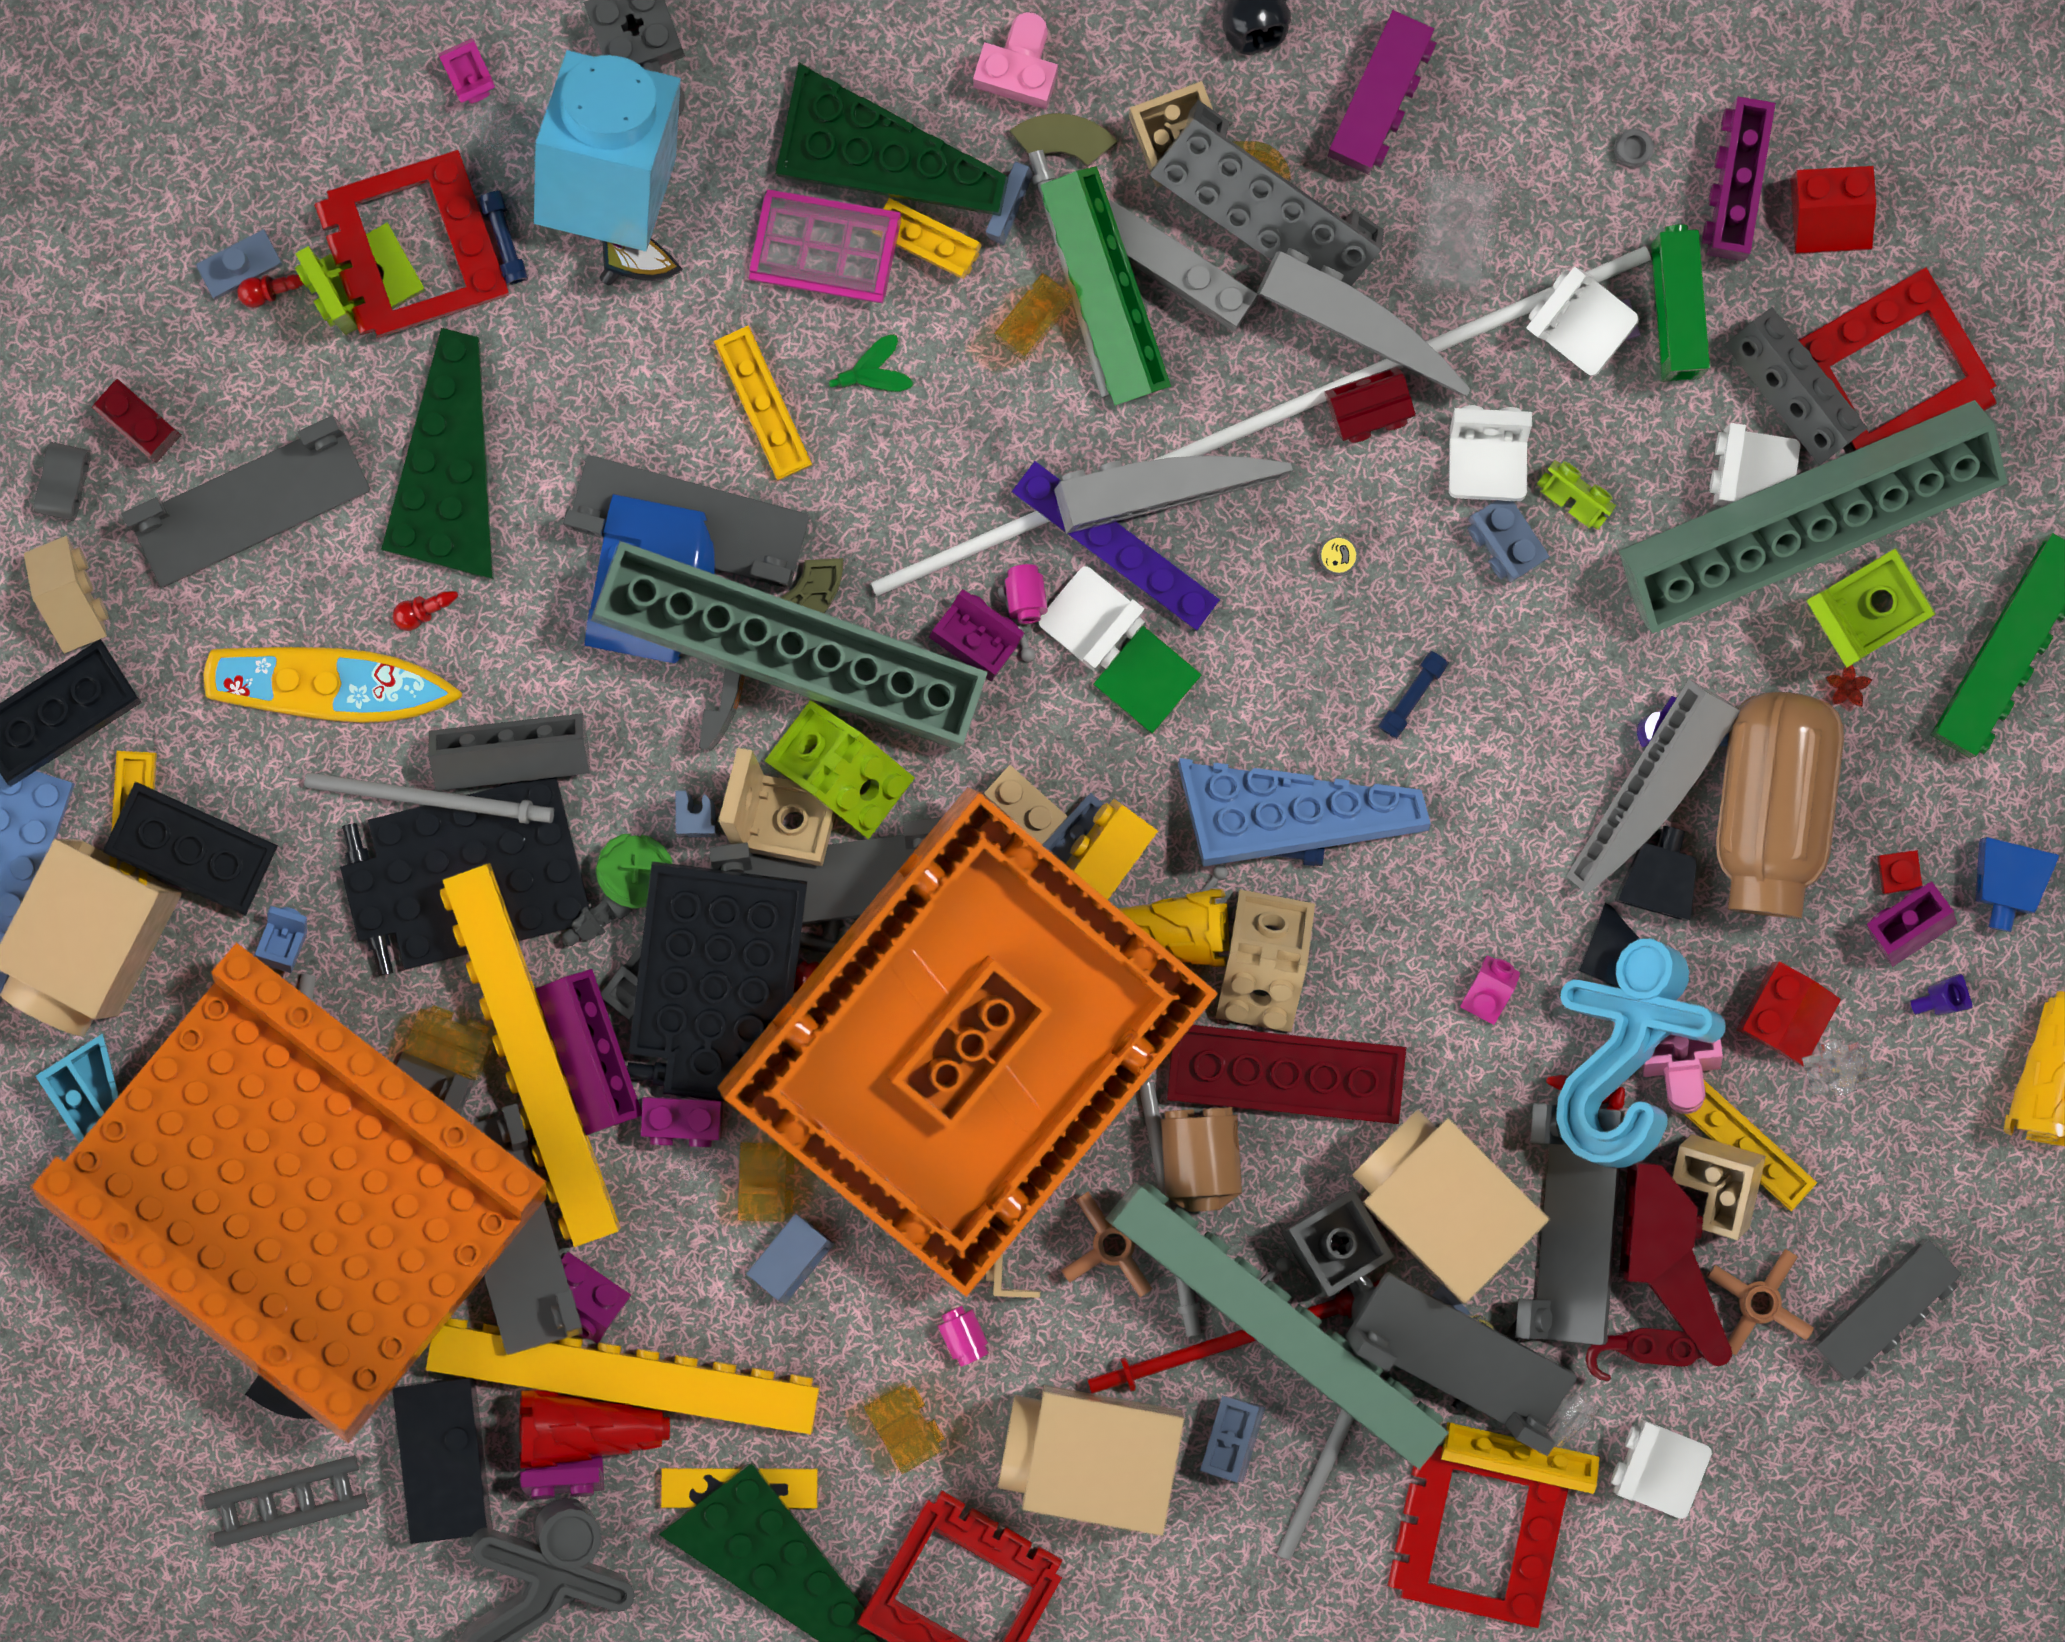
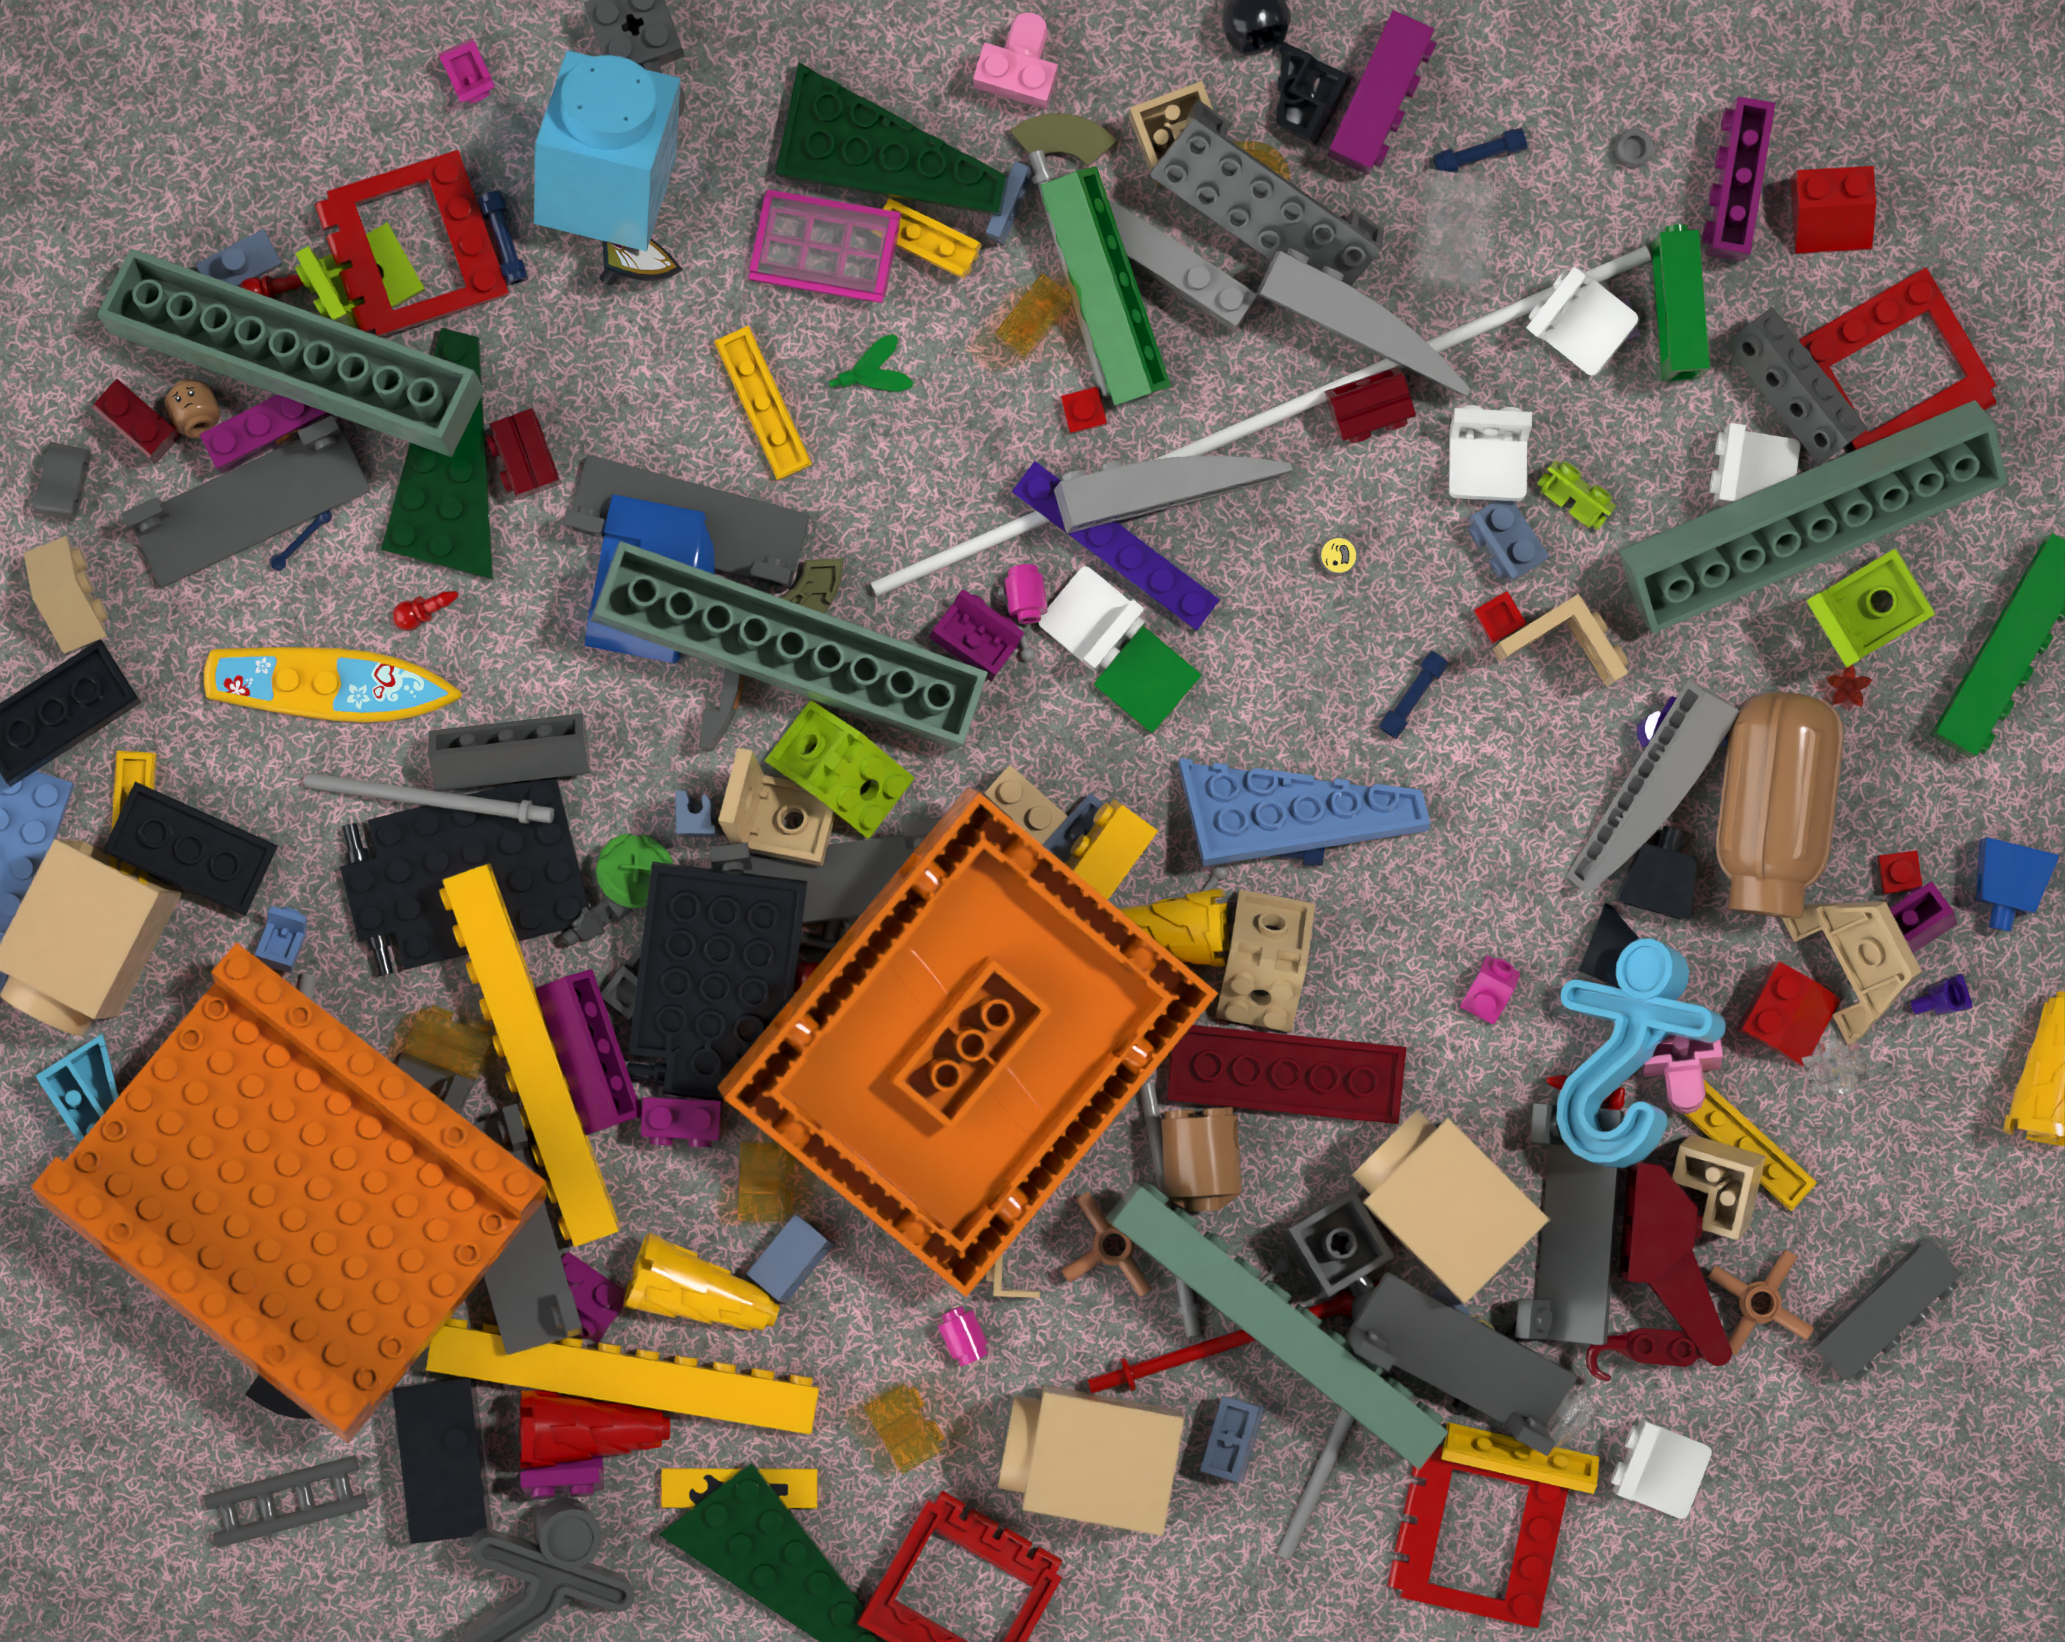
(192, 407): none -> medium nougat head
(258, 431): none -> magenta brick
(278, 561): none -> dark blue hinge
(291, 352): none -> sand green brick
(524, 454): none -> dark red brick
(678, 1283): none -> yellow cone
(1083, 410): none -> red plate
(1300, 107): none -> black slope
(1499, 617): none -> red plate
(1511, 142): none -> dark blue bar
(1588, 631): none -> tan bracket
(1869, 953): none -> tan wing

